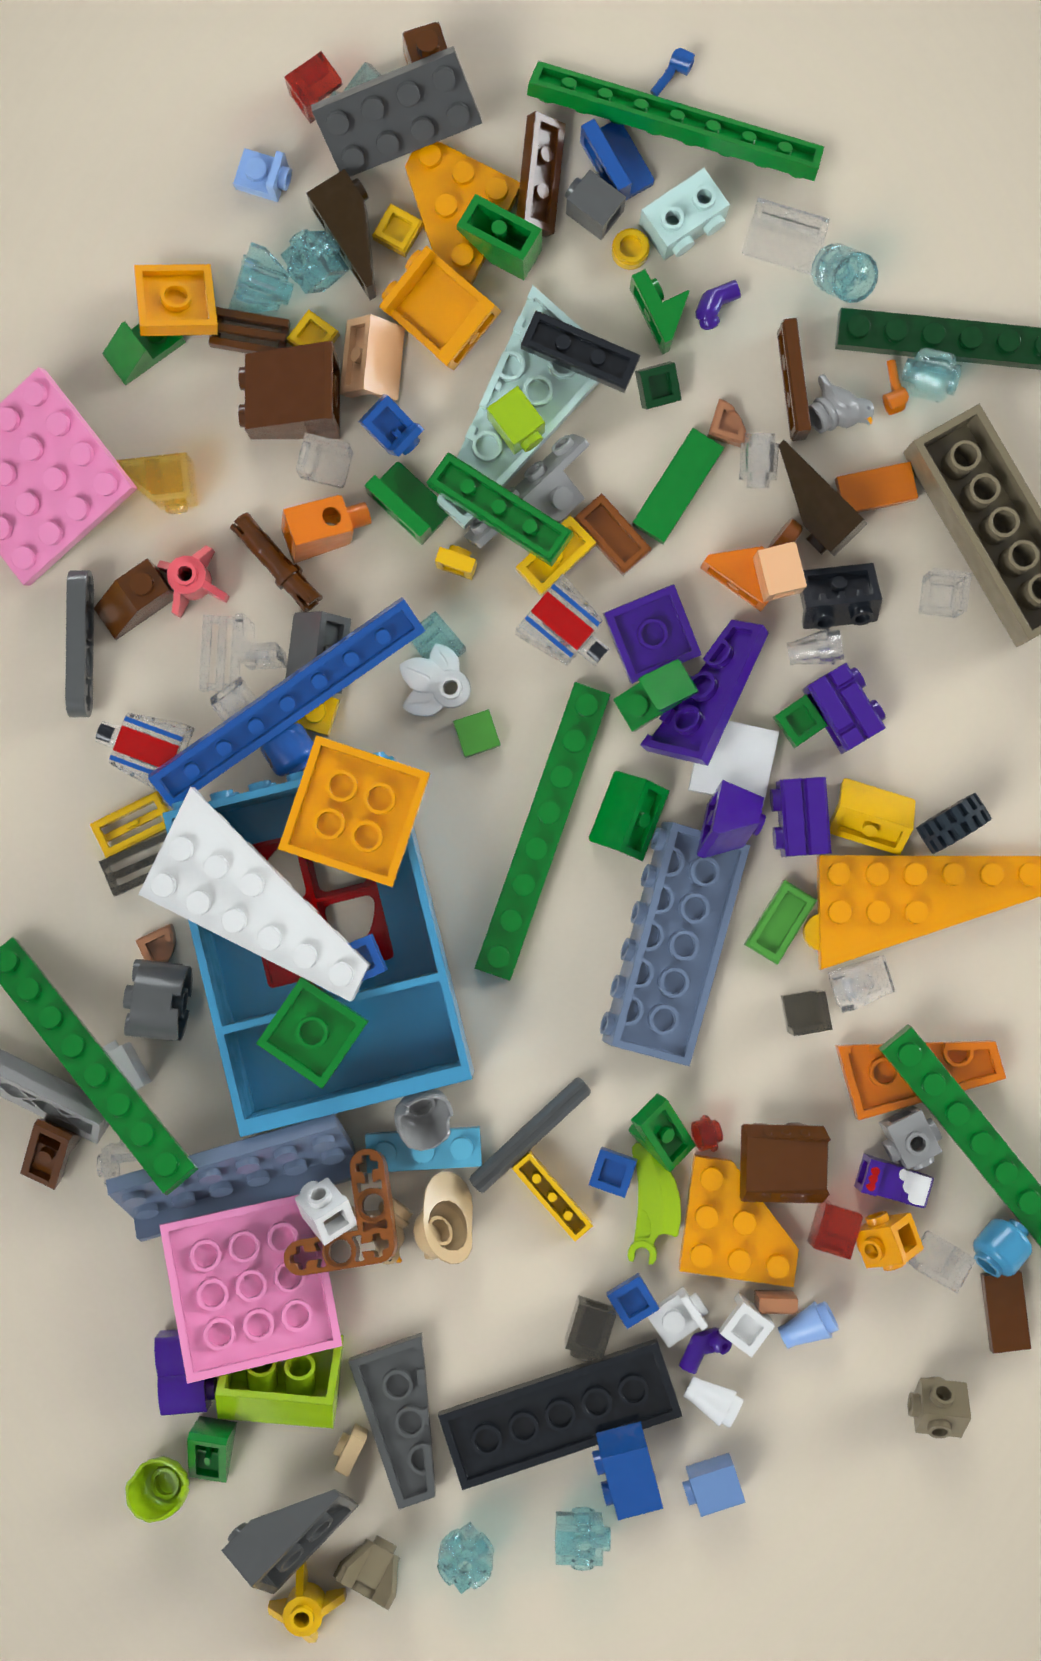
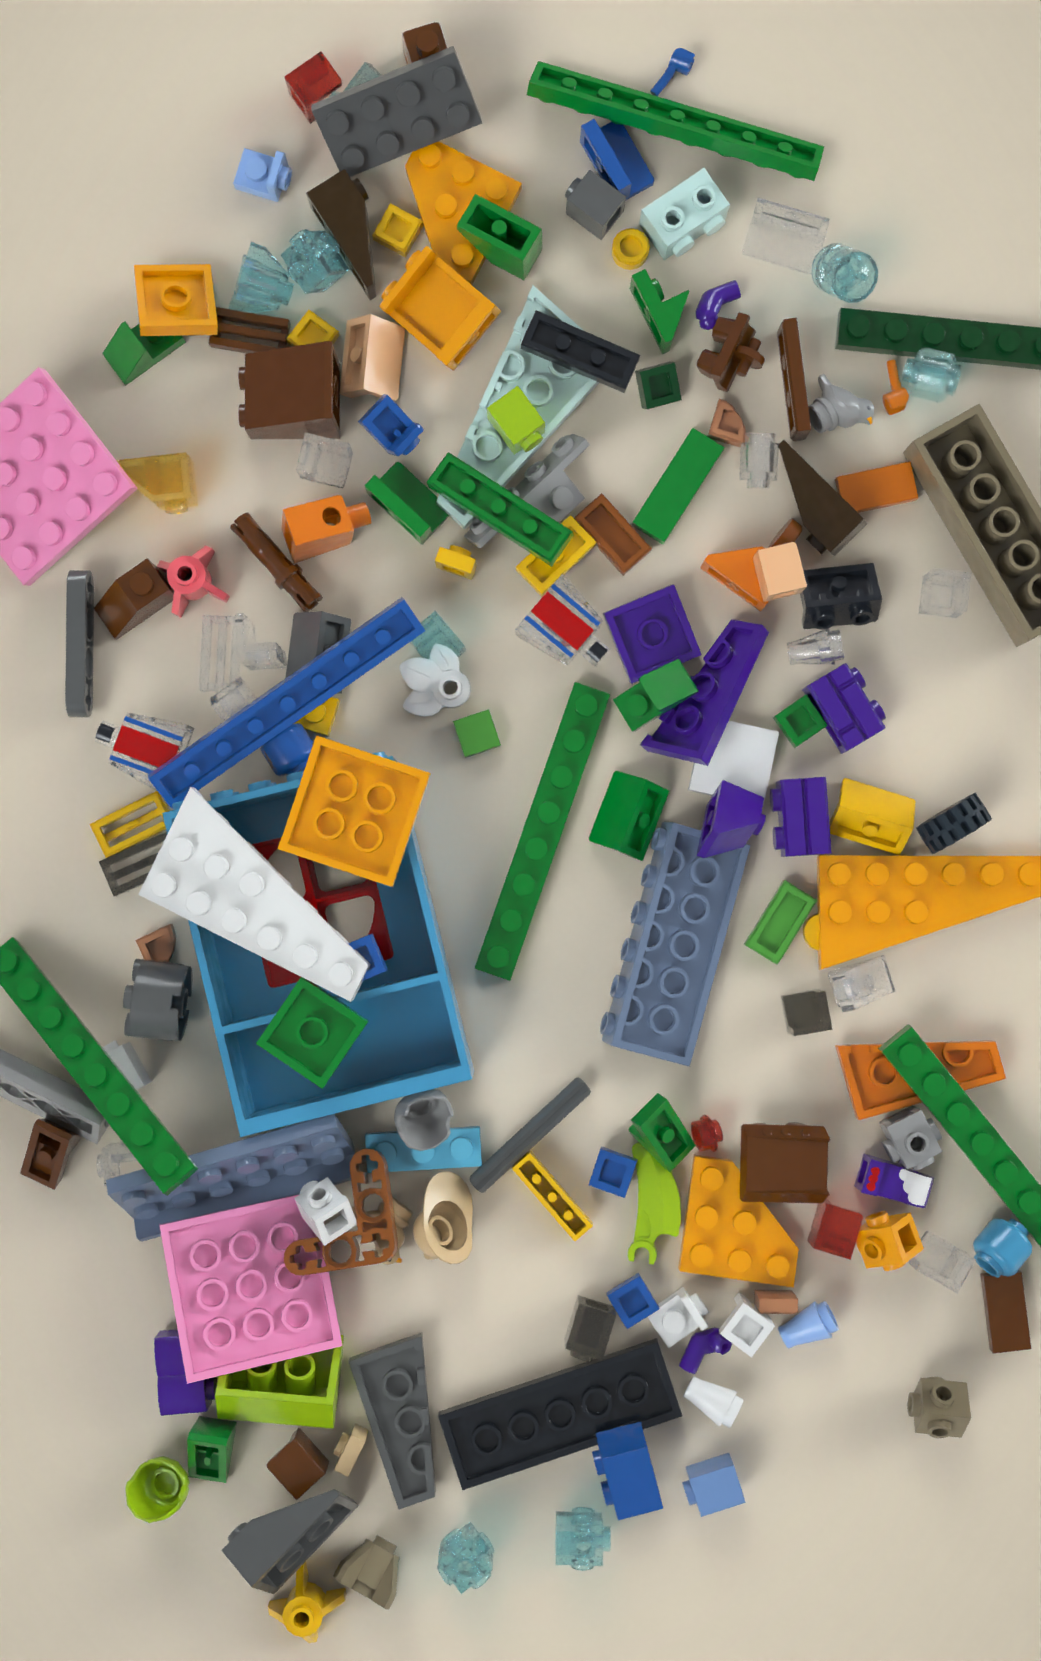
(298, 1464): none -> reddish brown panel
(541, 171): reddish brown plate -> none
(736, 355): none -> reddish brown hips

